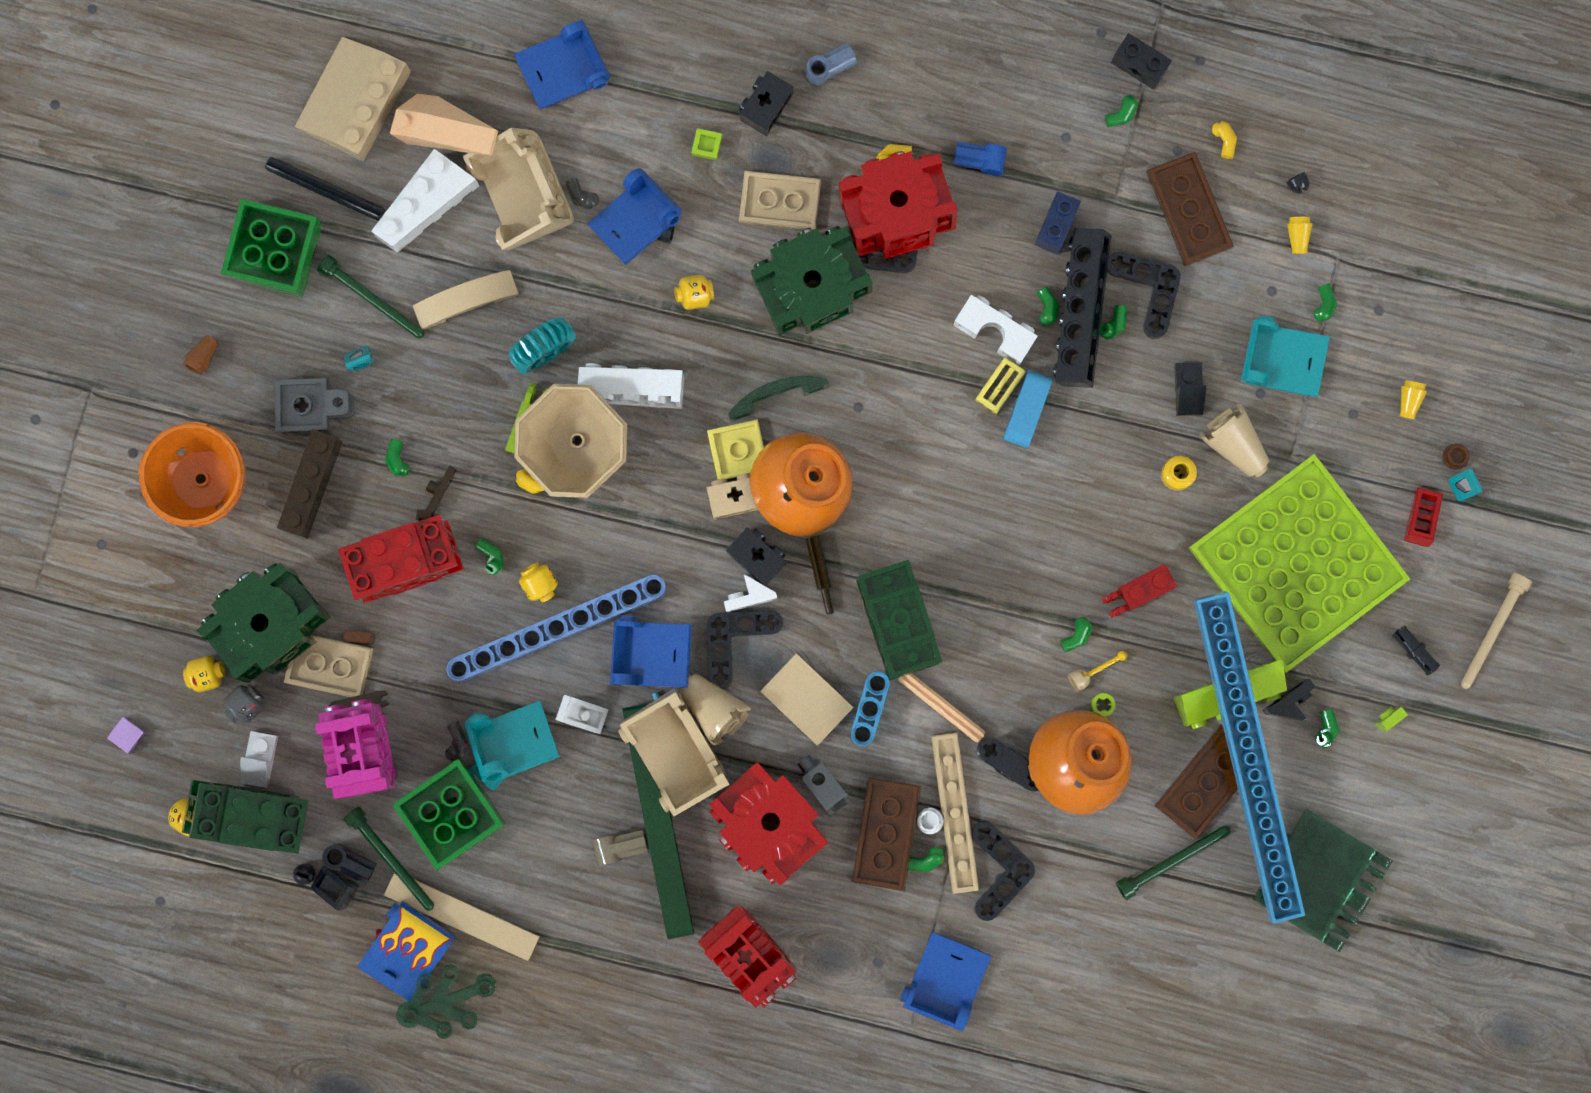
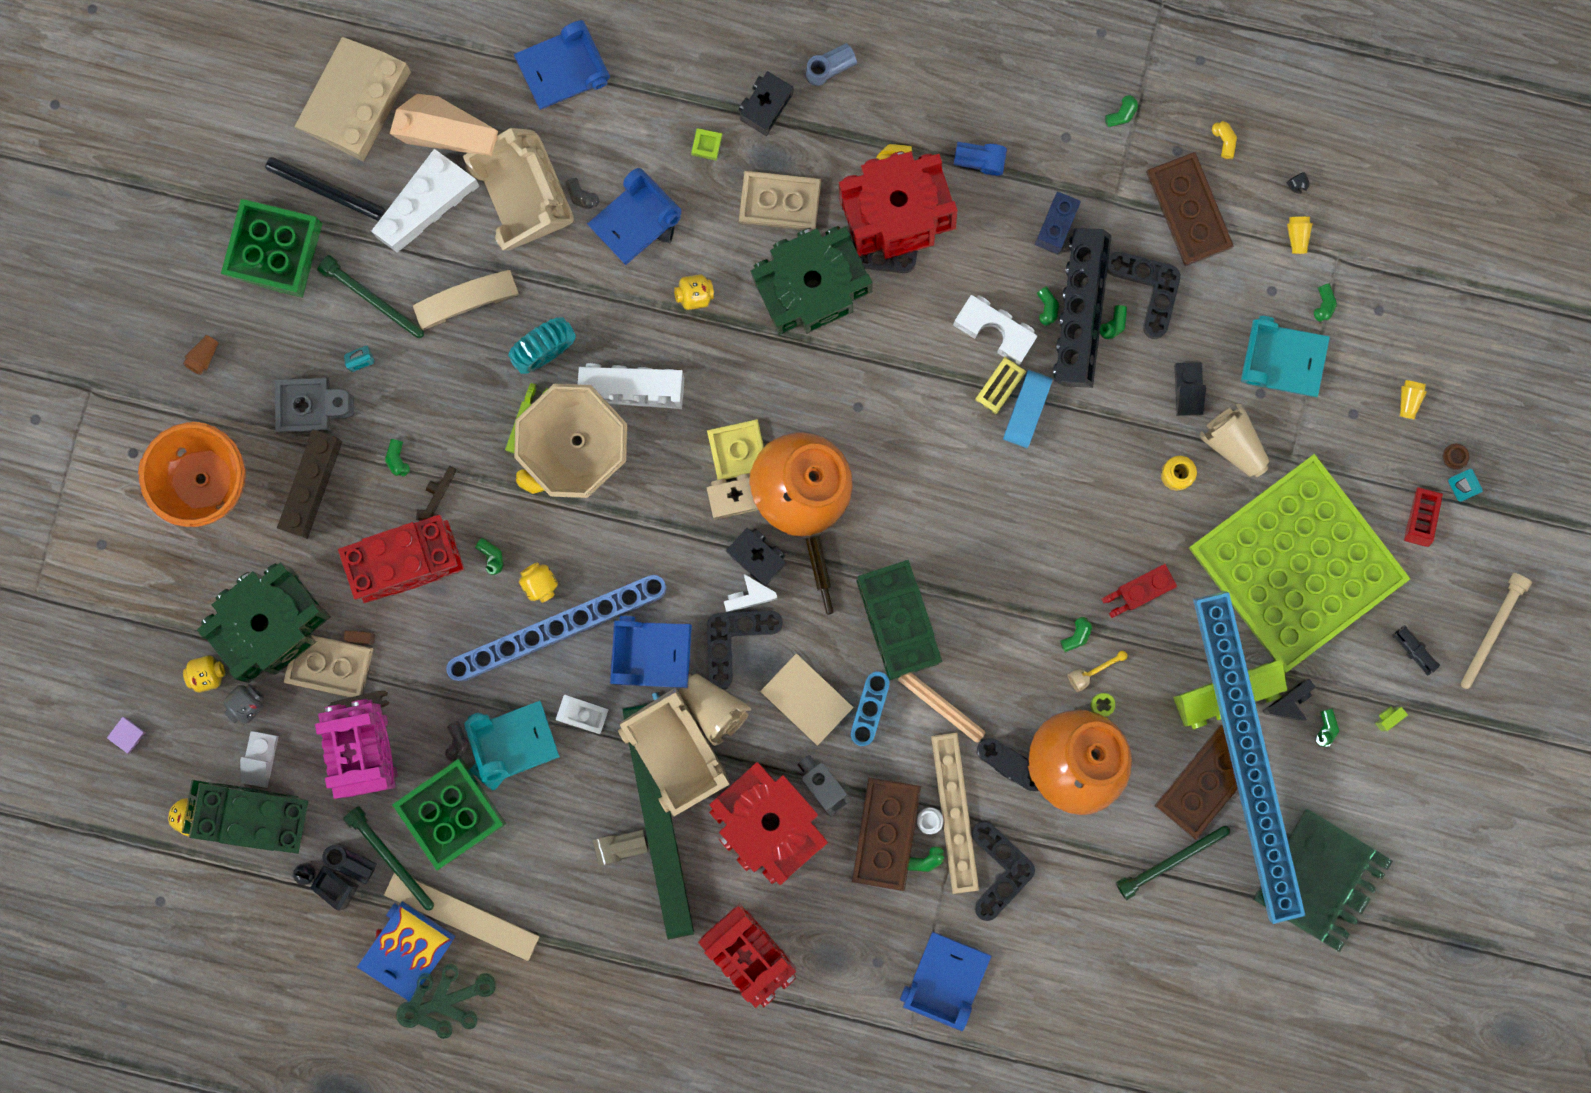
(807, 383): clear green slope -> none
(1141, 61): black brick -> none

